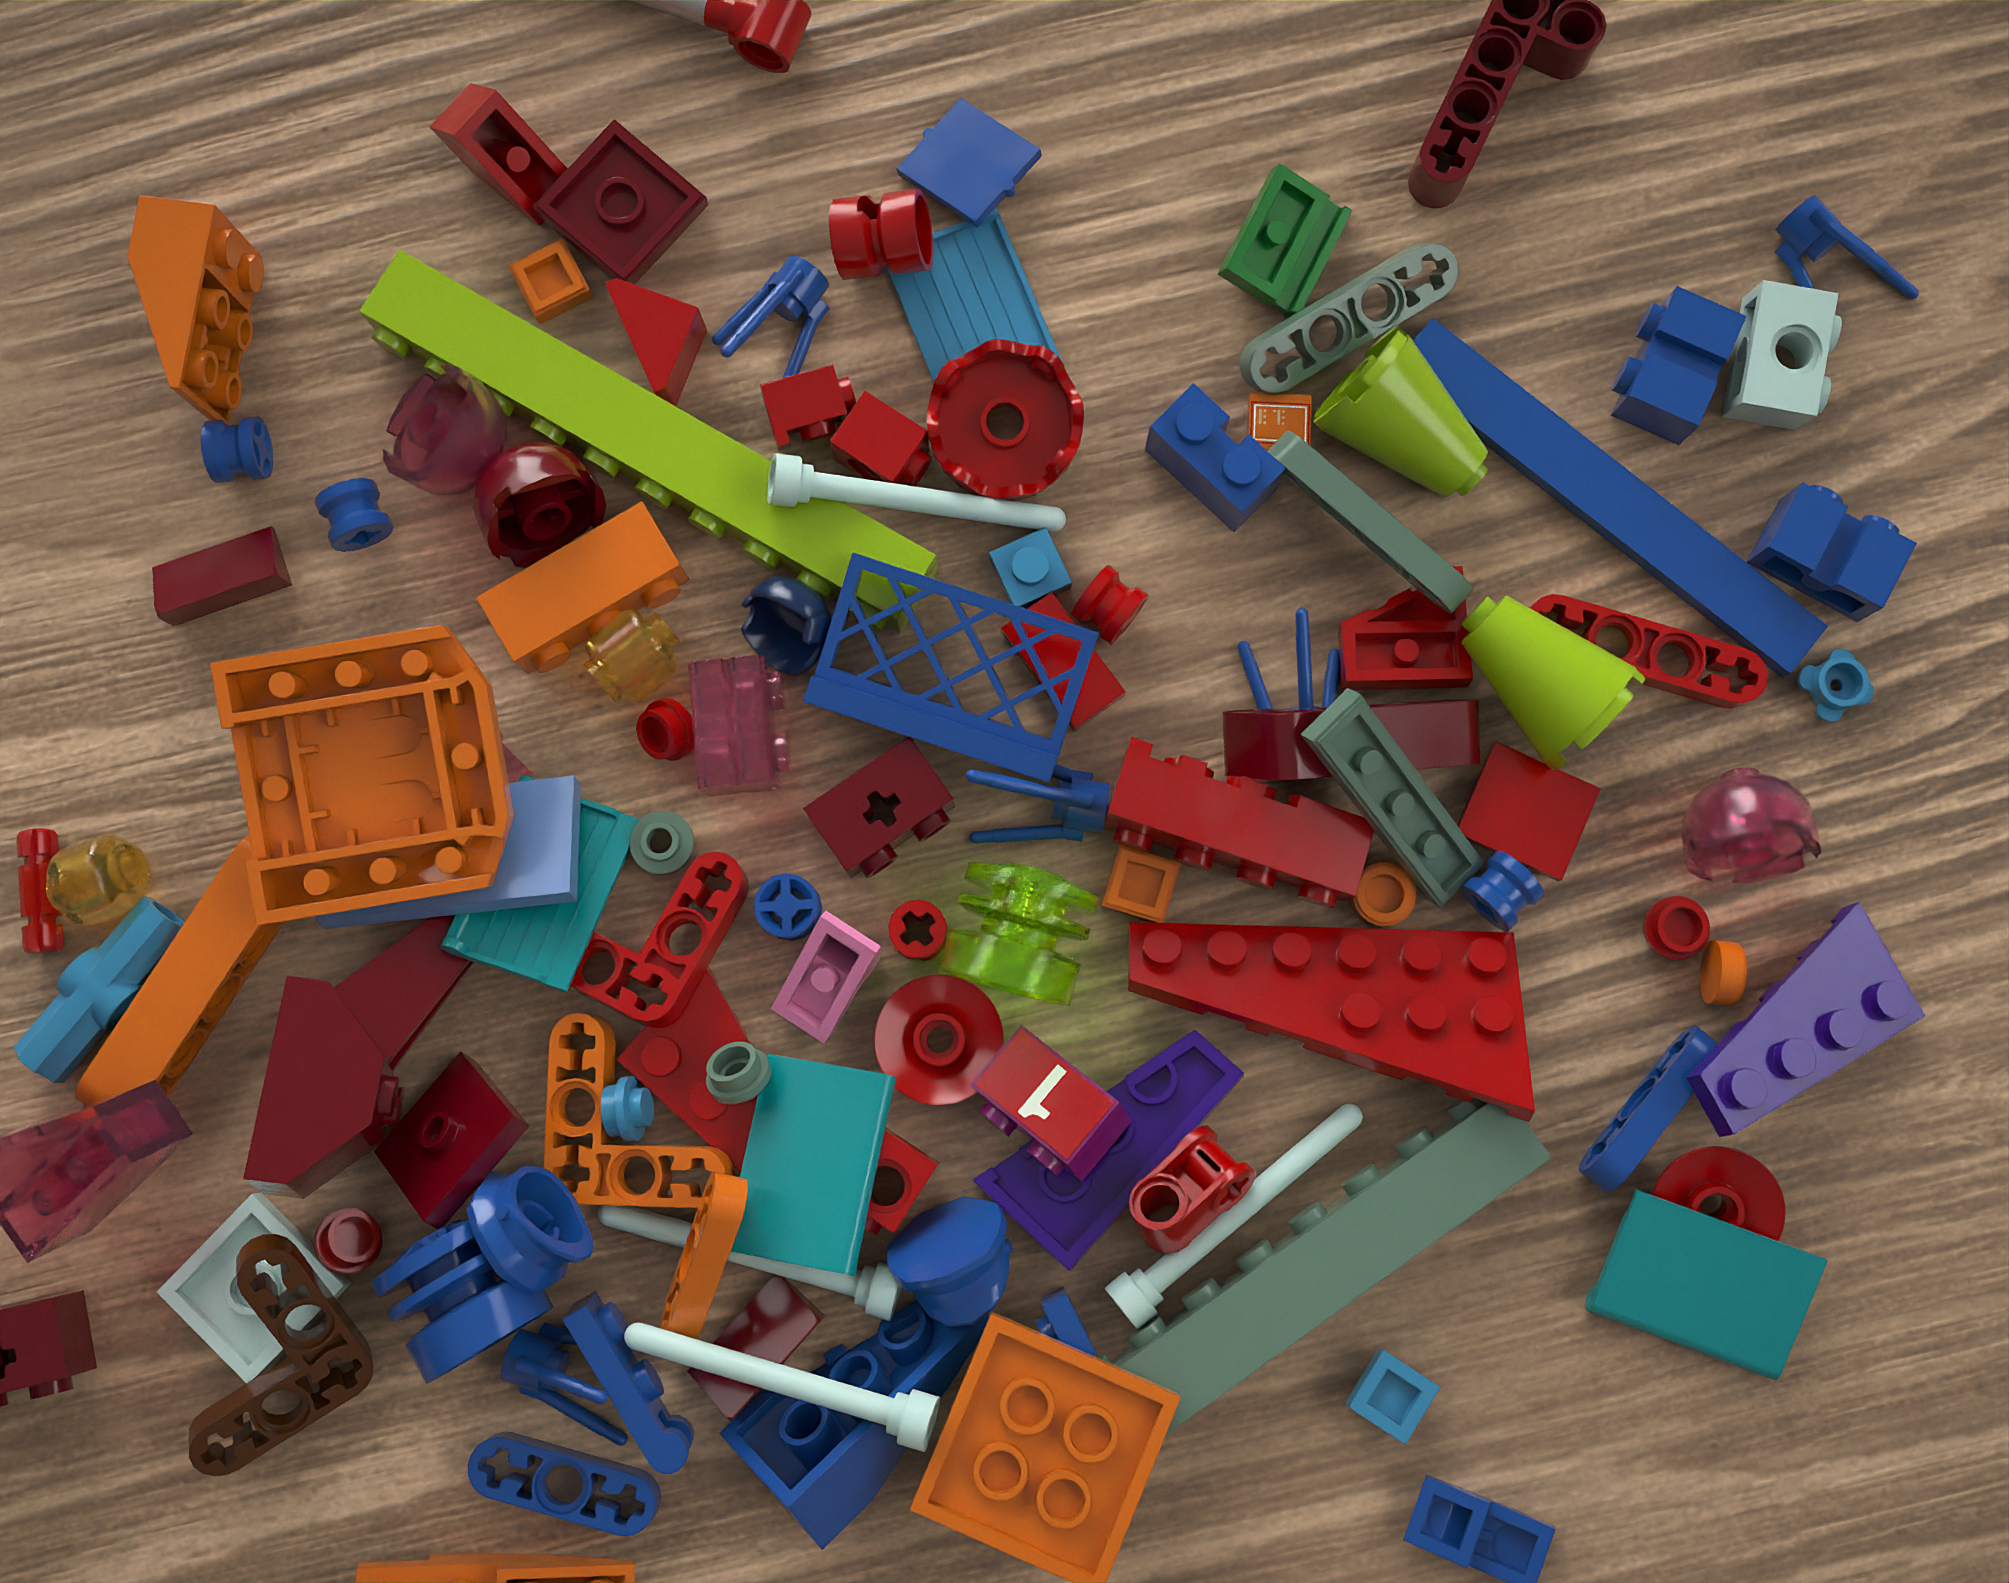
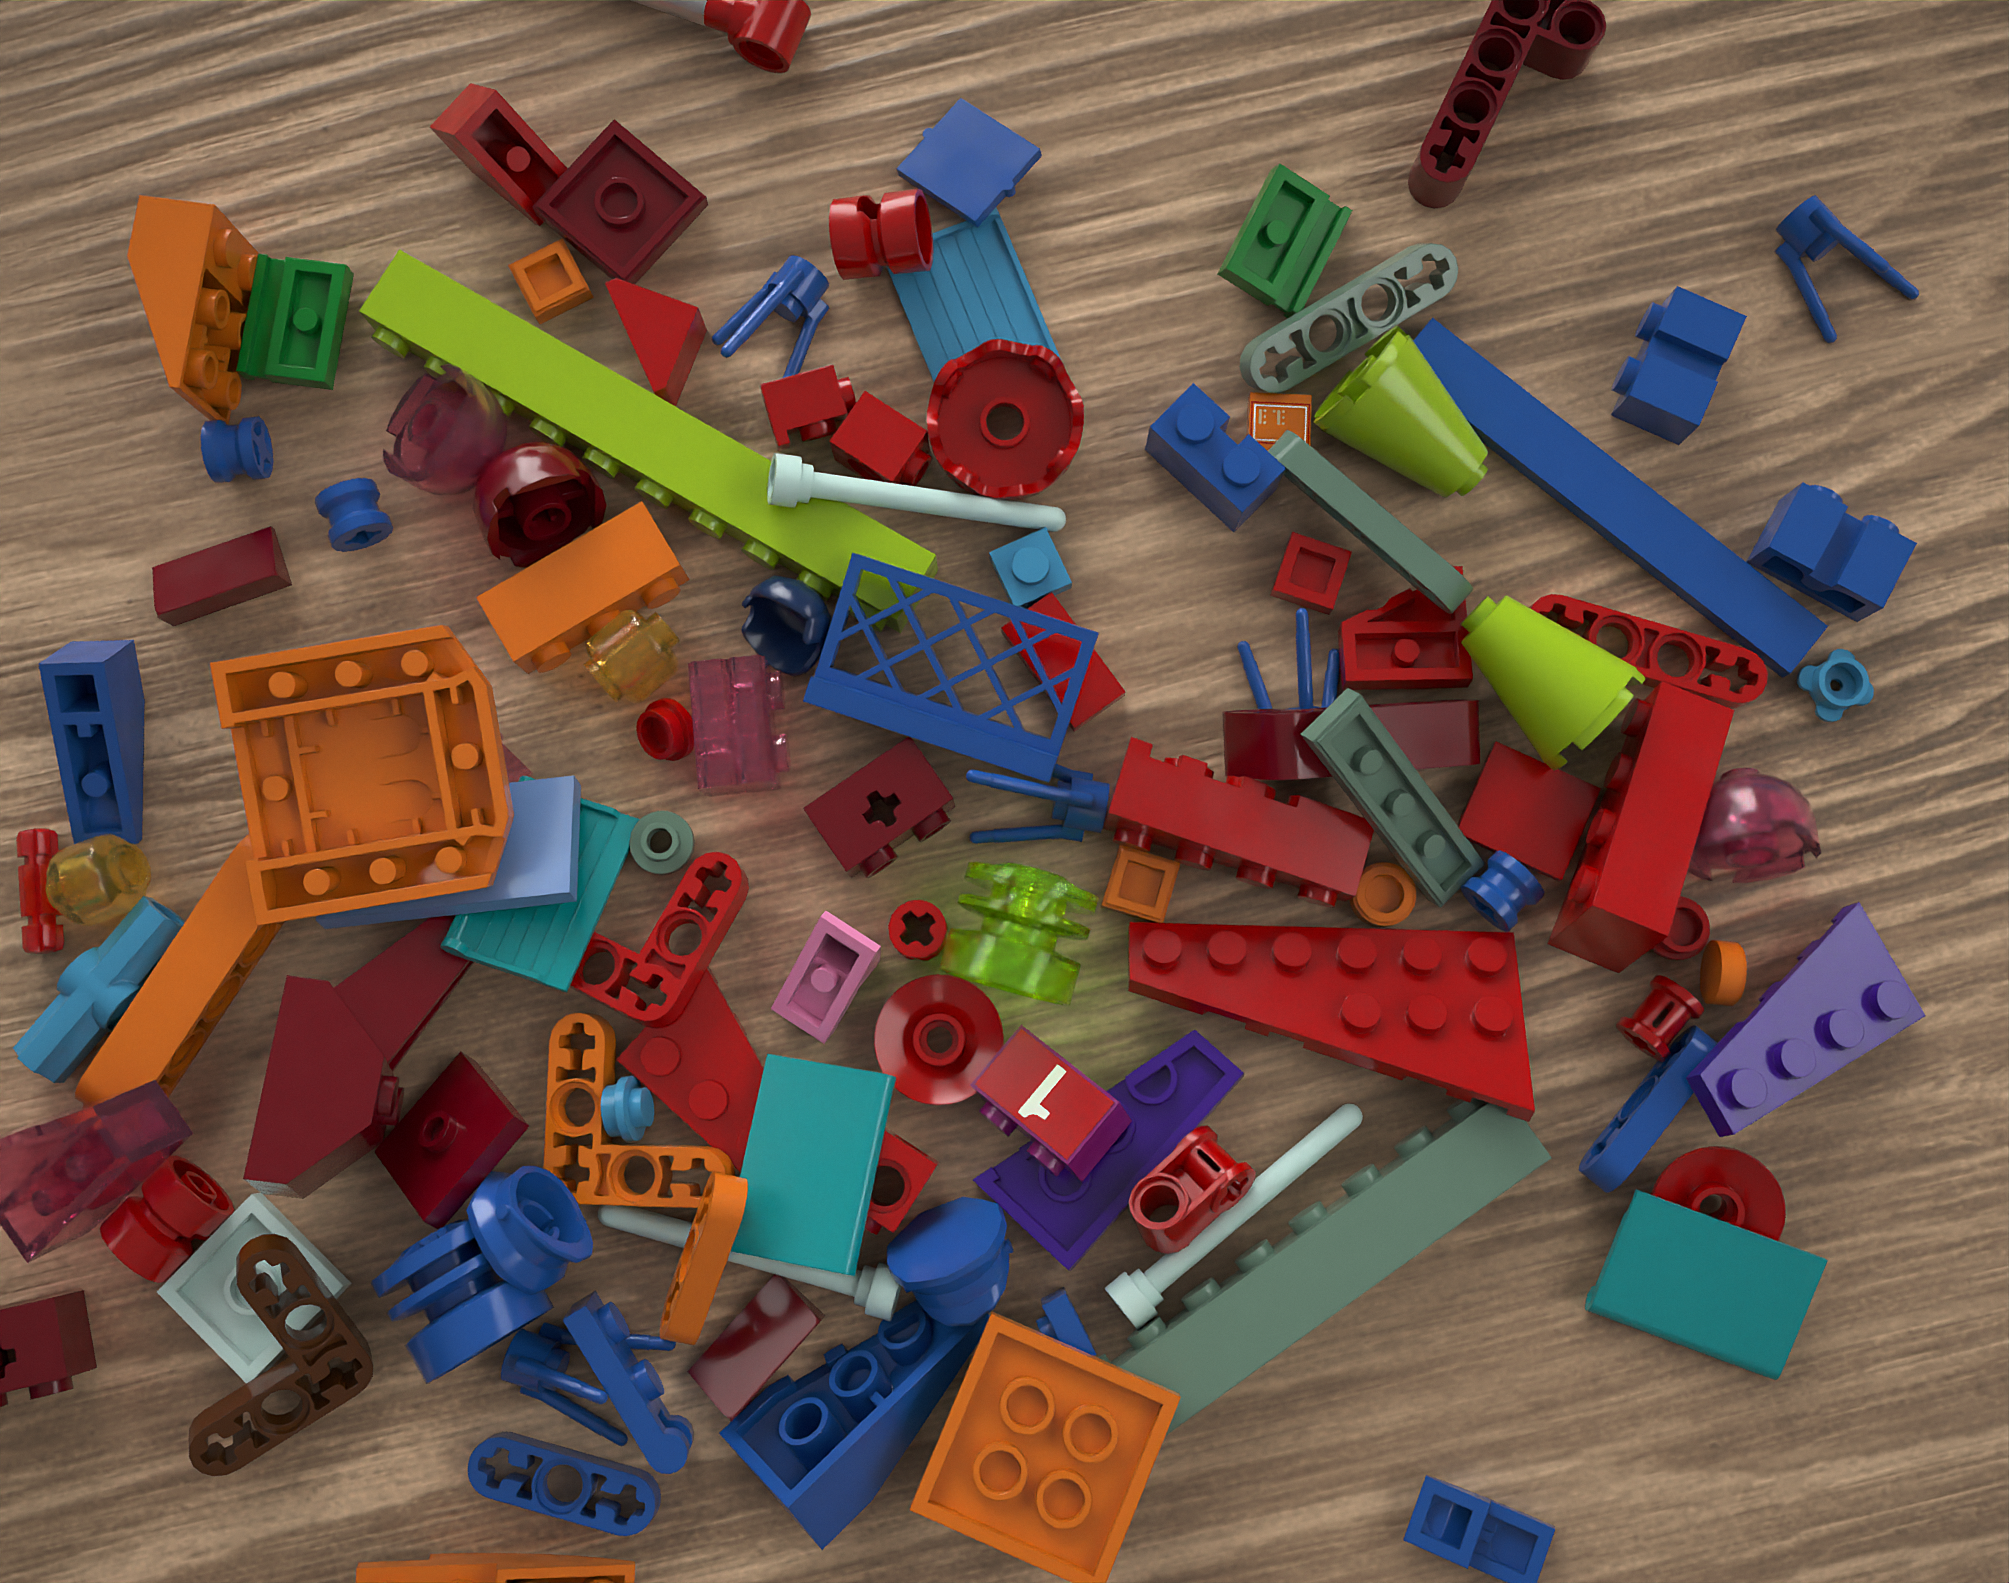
(98, 735): none -> blue slope
(157, 1230): none -> red wheel
(295, 321): none -> green plate
(348, 1241): red plate -> none
(737, 1073): sand green plate -> none
(776, 897): blue wheel -> none
(905, 1416): light aqua piece -> none
(1109, 604): red wheel -> none
(1311, 573): none -> red plate
(1392, 1395): dark azure plate -> none
(1643, 829): none -> red wedge
(1680, 1007): none -> red bush
(1757, 383): light aqua brick -> none

